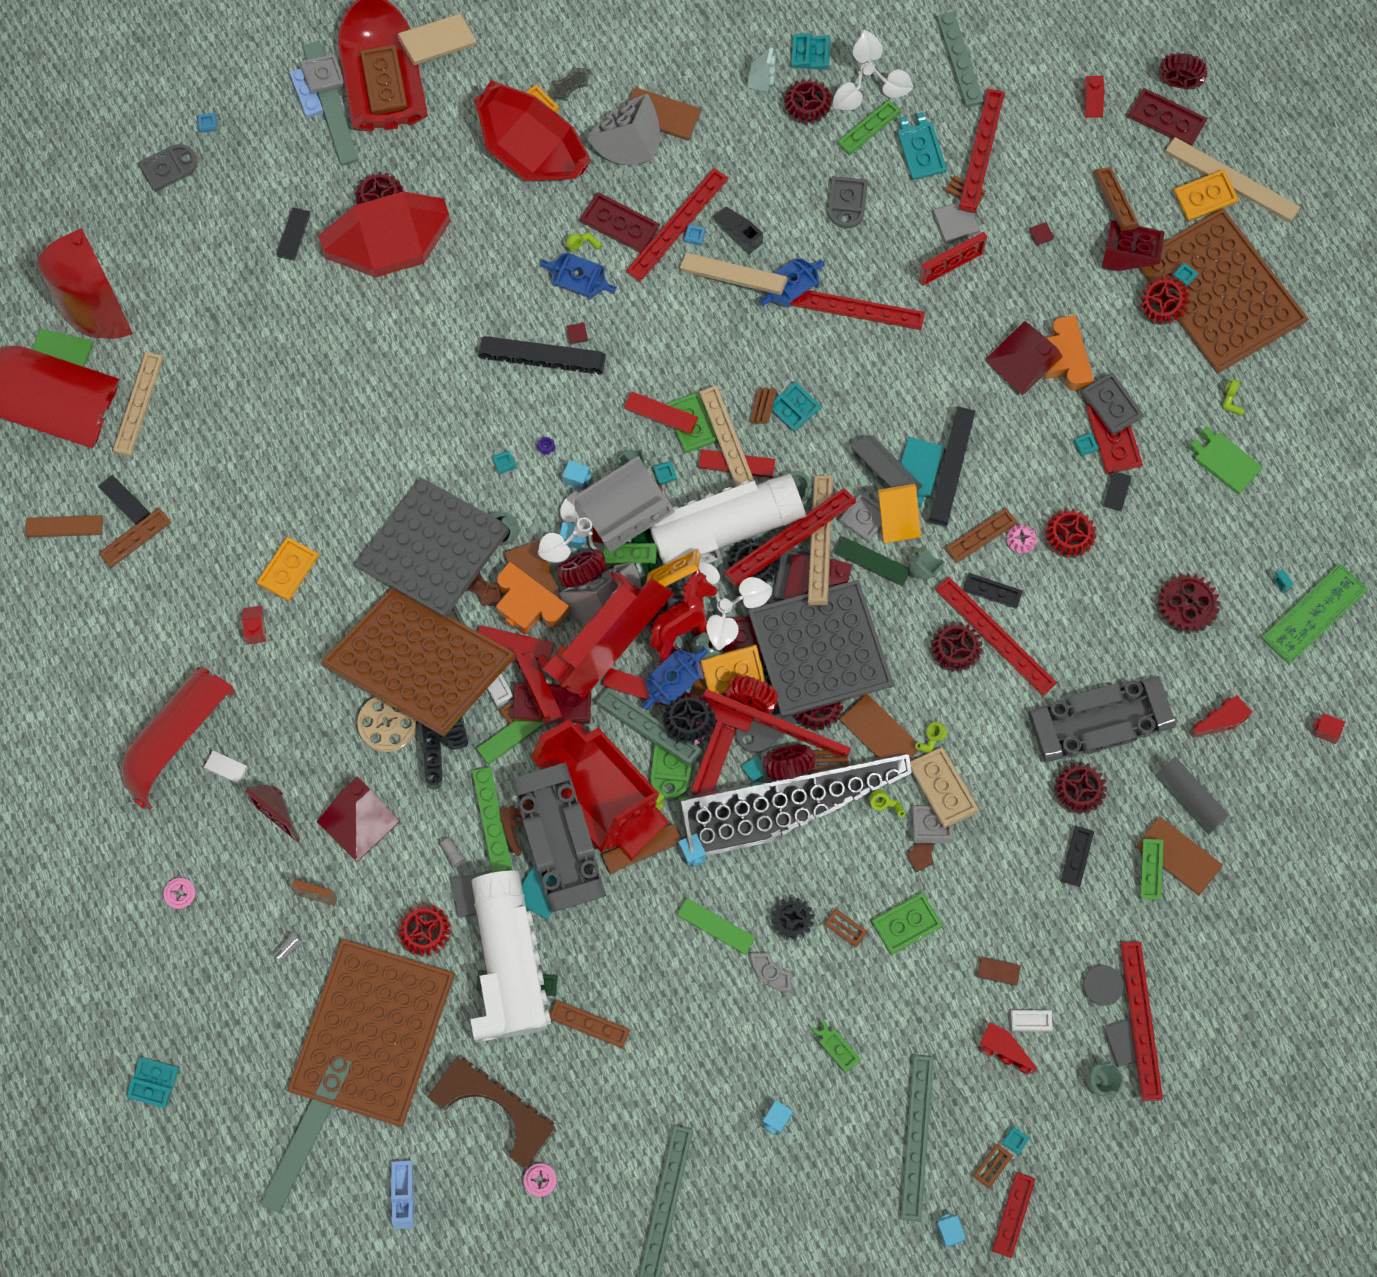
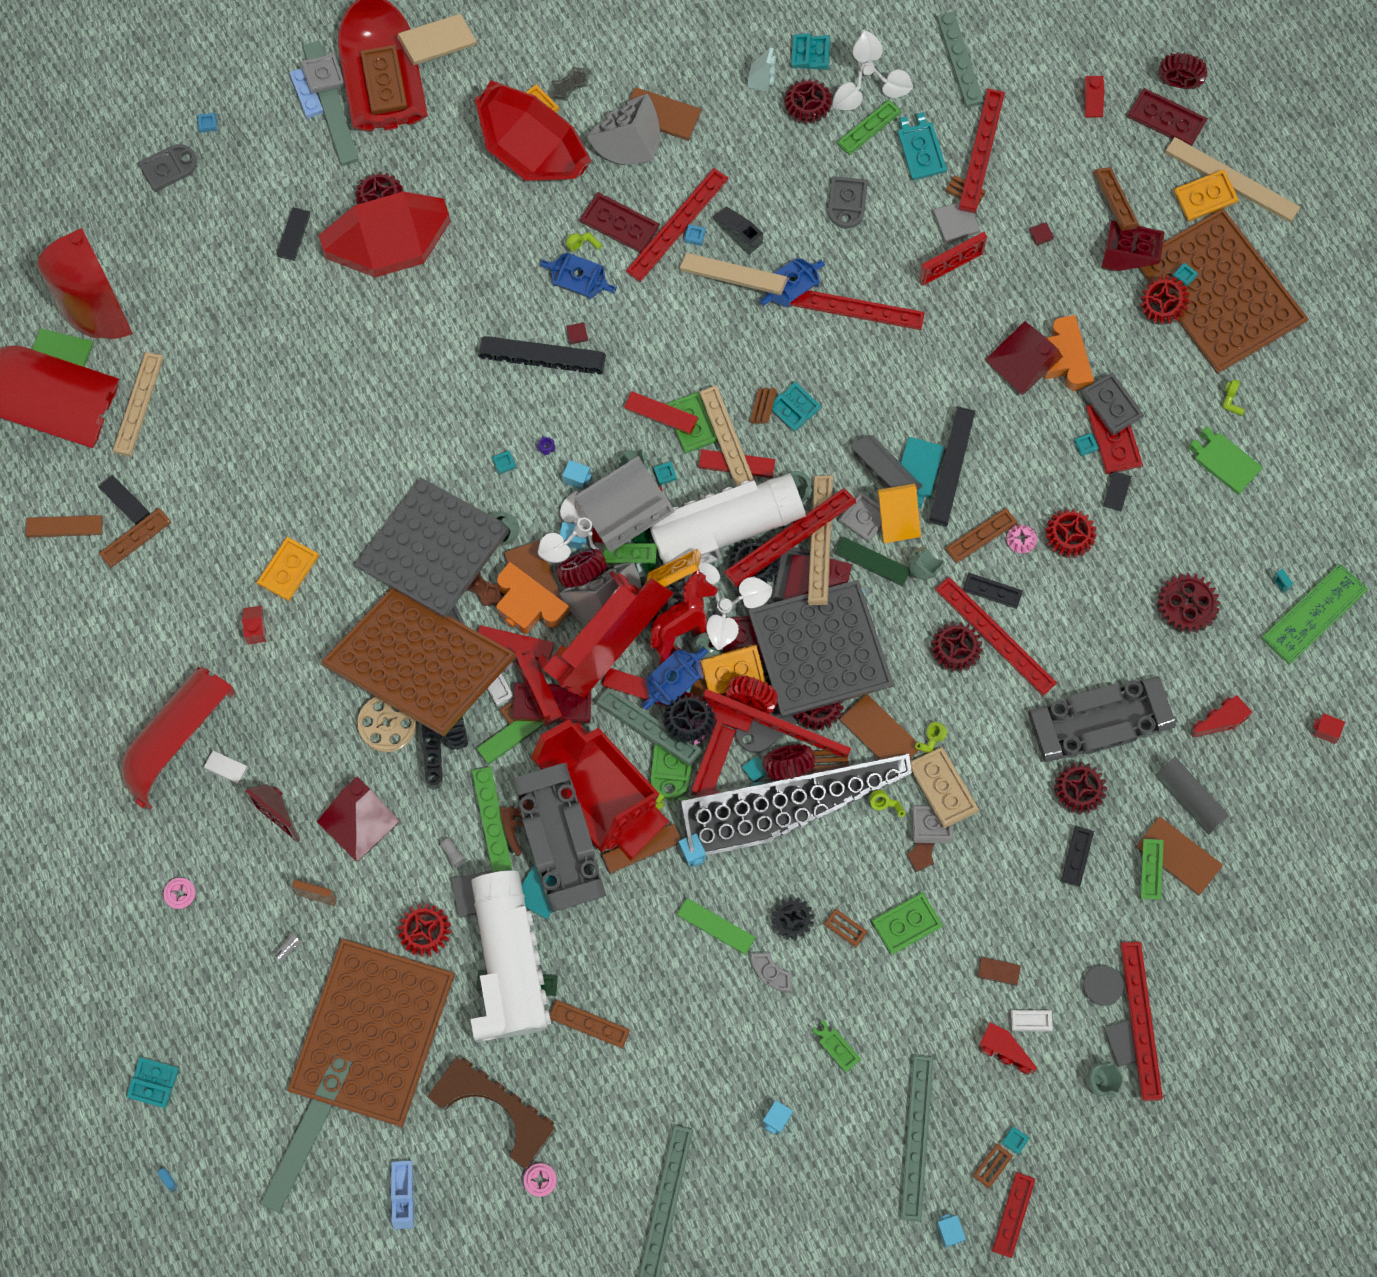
(167, 1179): none -> dark azure tile

